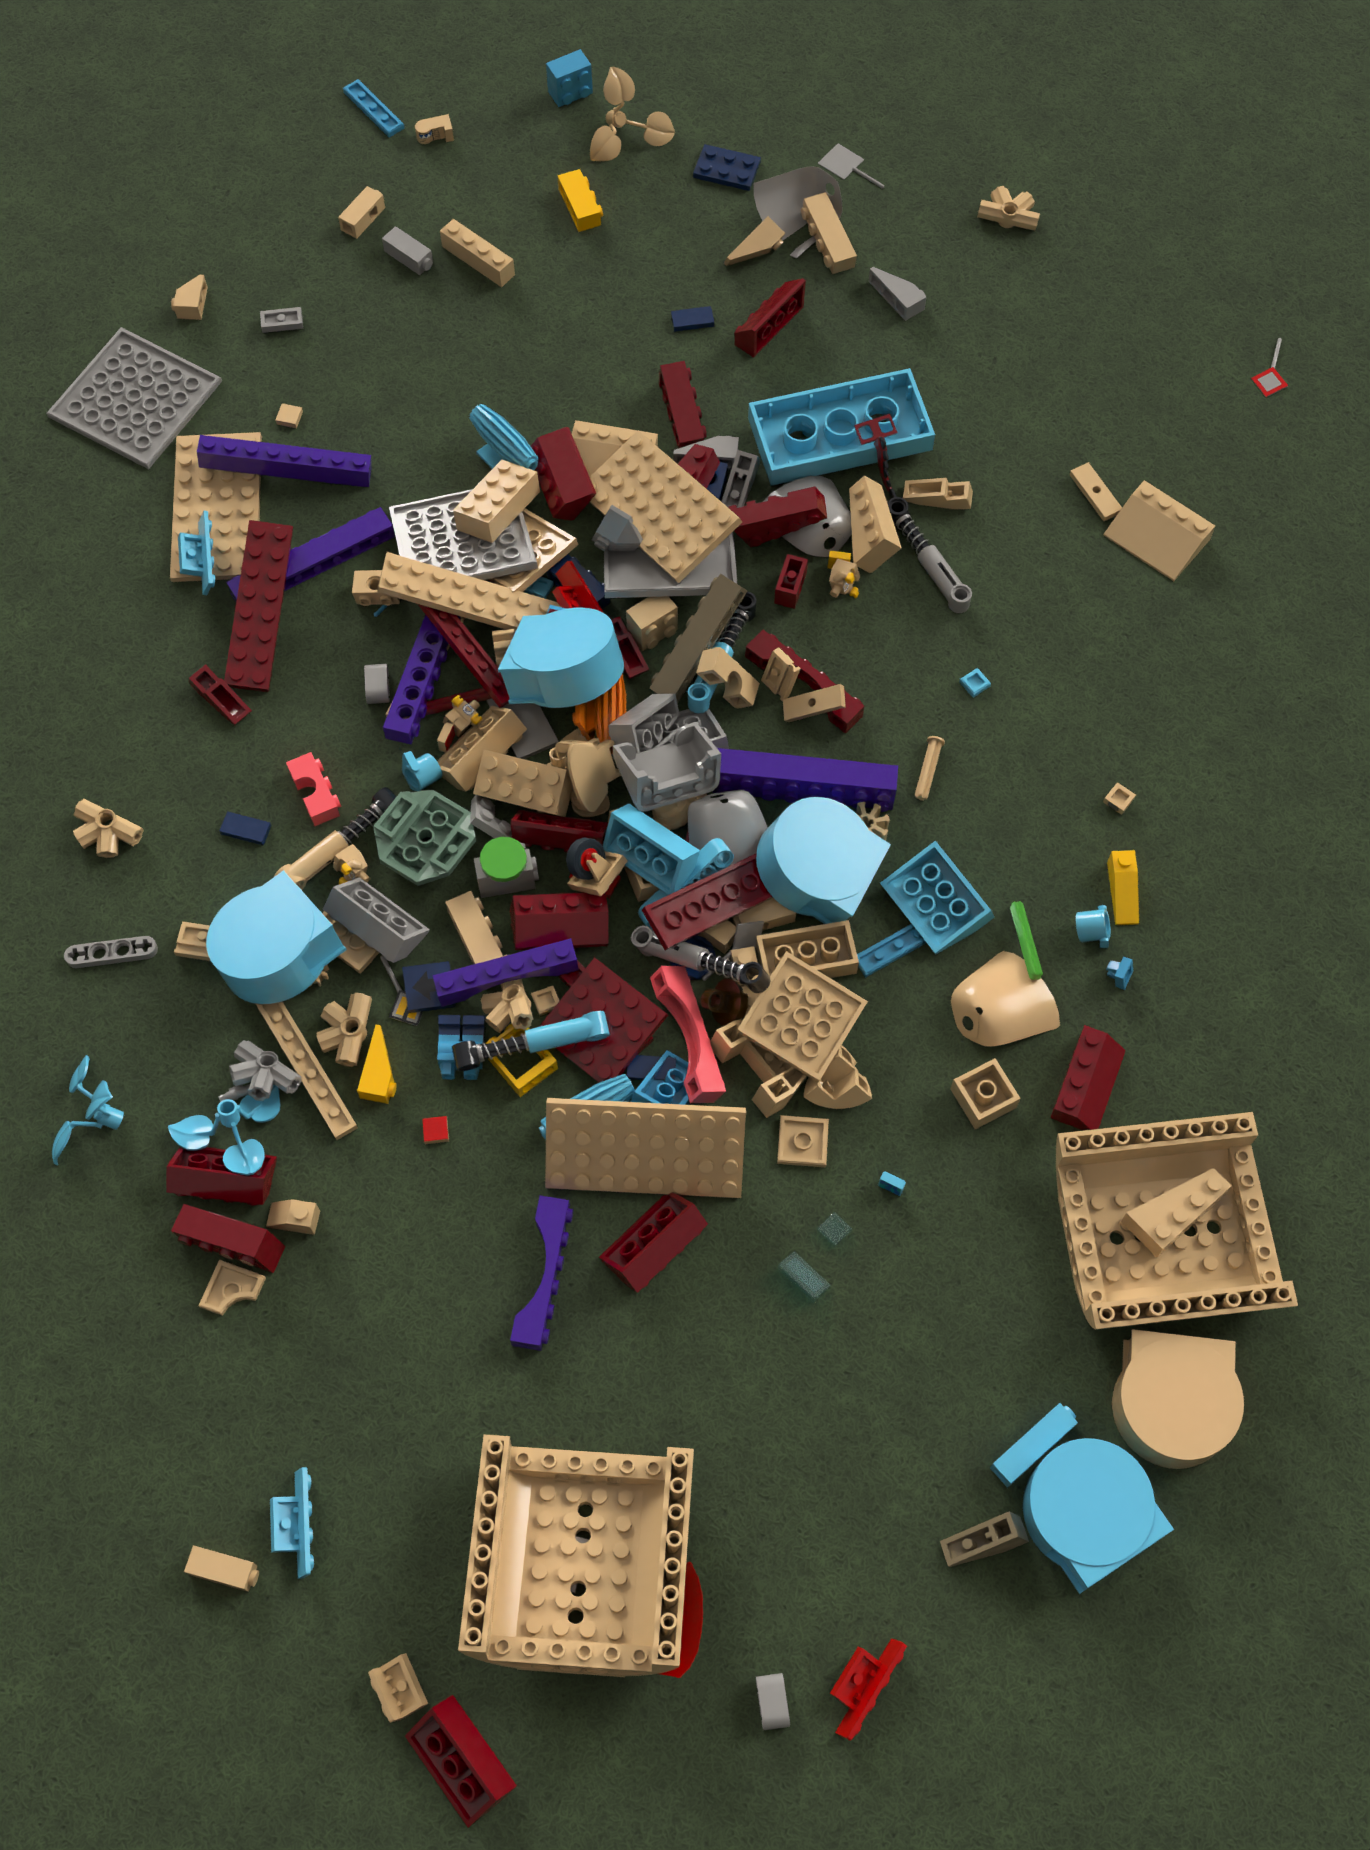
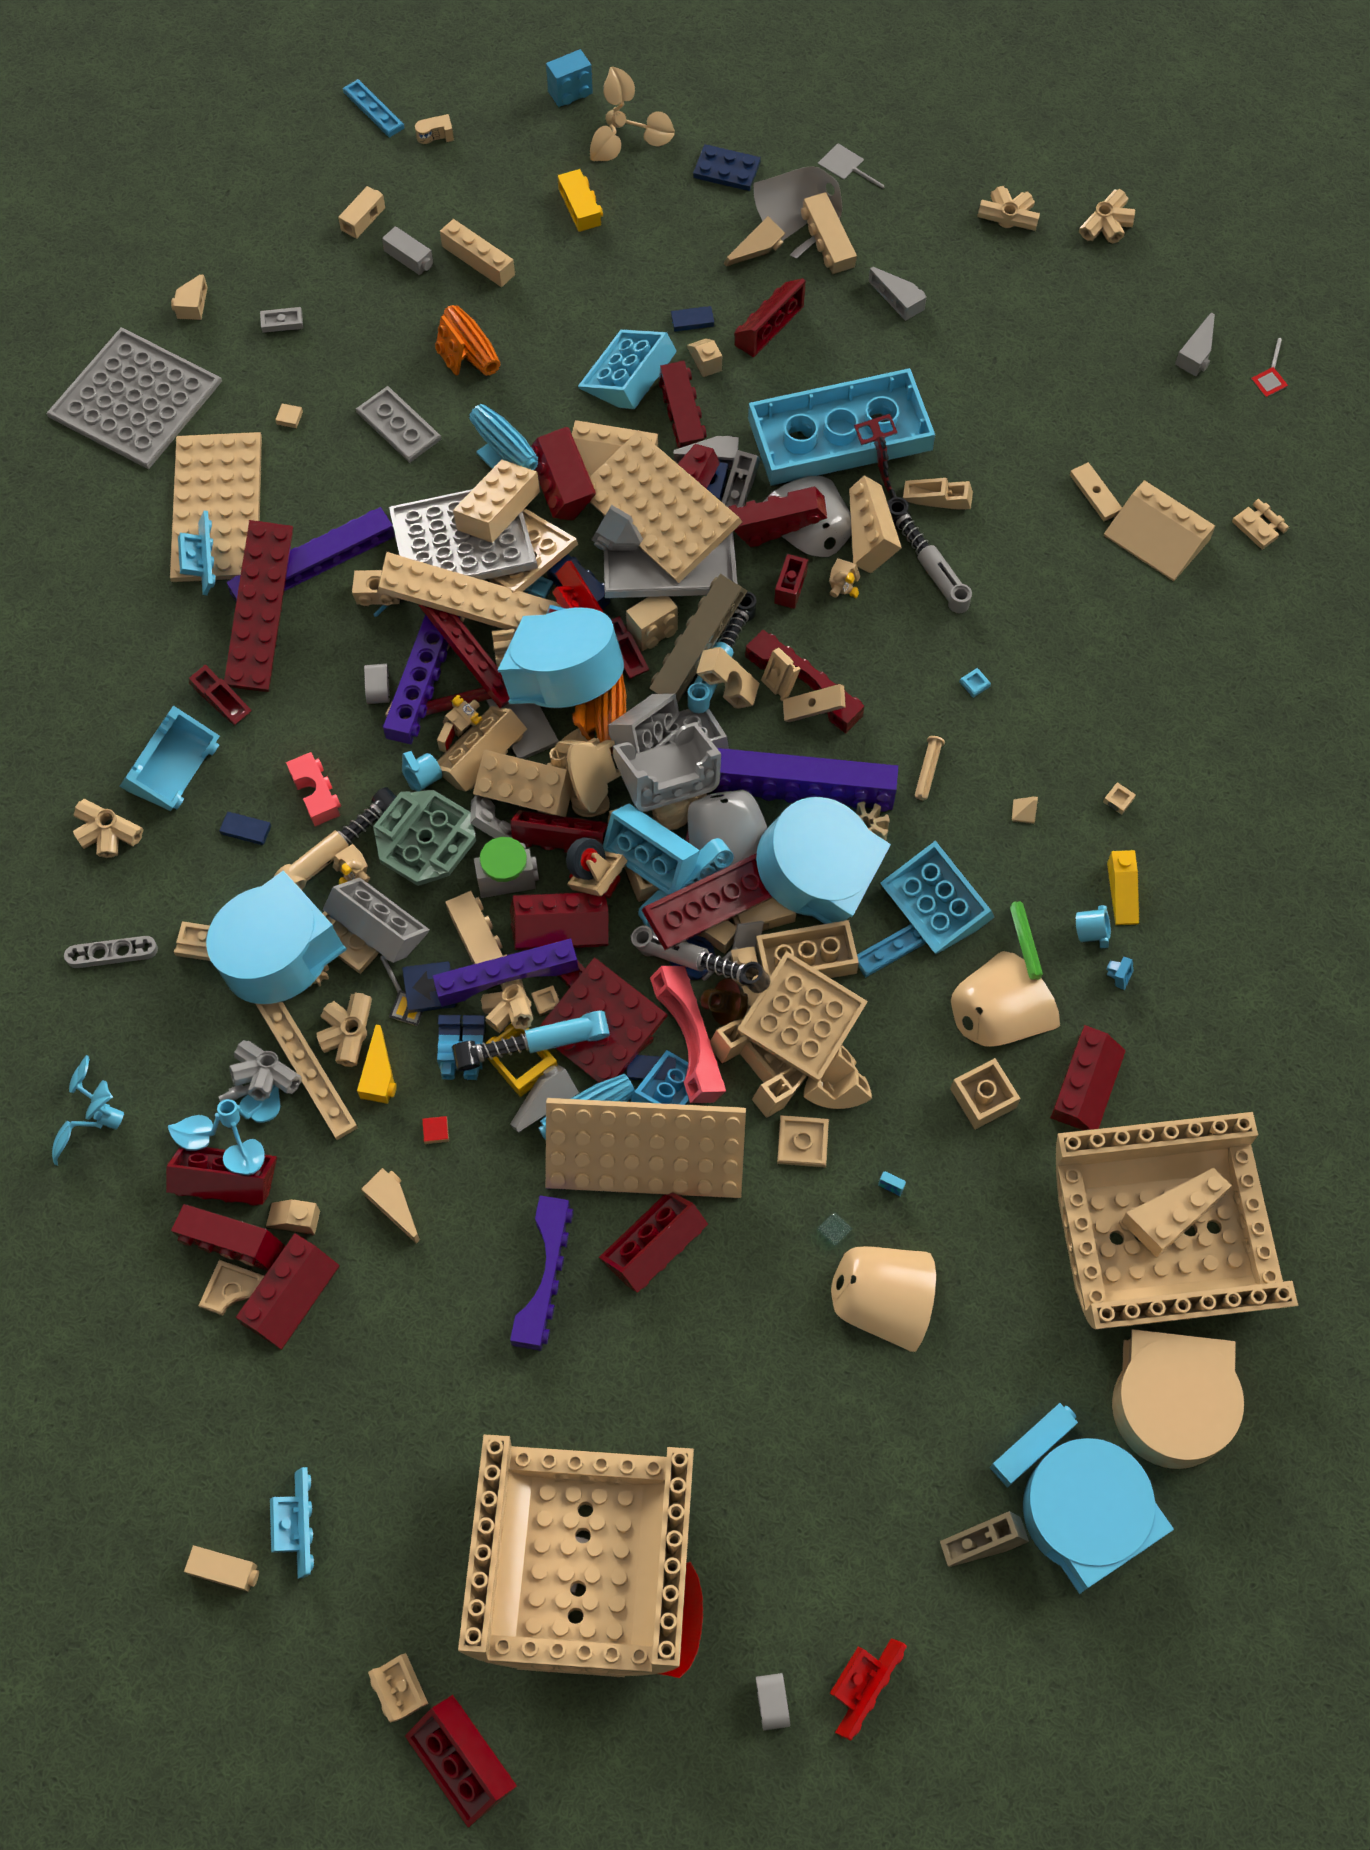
(170, 760): none -> medium azure windscreen
(284, 461): dark purple brick -> none
(287, 1291): none -> dark red slope
(387, 1195): none -> tan slope
(398, 424): none -> light grey tile
(461, 338): none -> orange plate
(553, 1084): none -> light grey slope
(628, 367): none -> medium azure slope
(706, 356): none -> tan slope
(803, 1277): clear light blue slope -> none
(833, 555): yellow tile -> none
(890, 1293): none -> tan piece
(1024, 809): none -> tan slope
(1109, 218): none -> tan piece
(1196, 351): none -> light grey slope
(1256, 528): none -> tan plate

